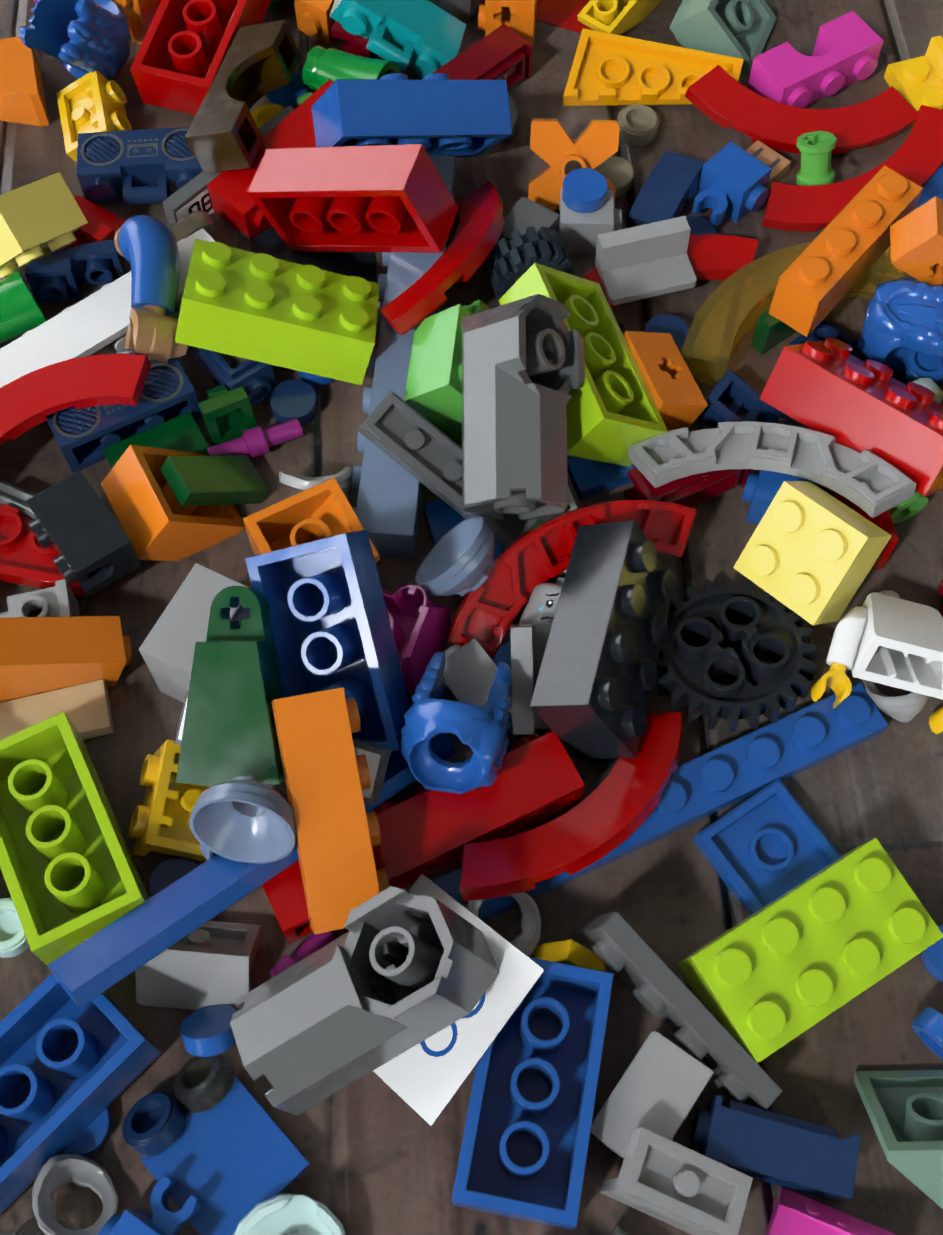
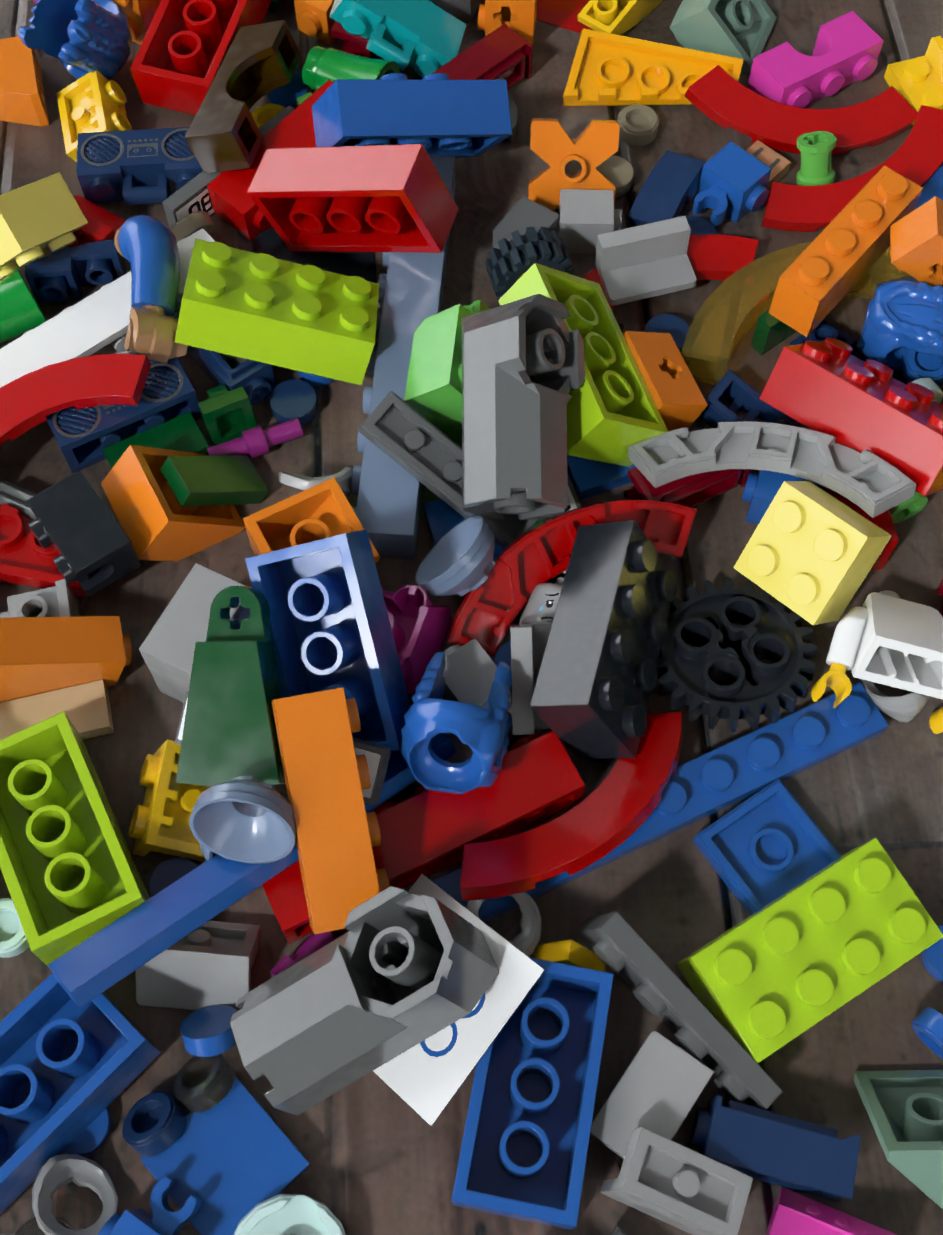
(474, 240): red tile -> none
(584, 190): blue tile -> none

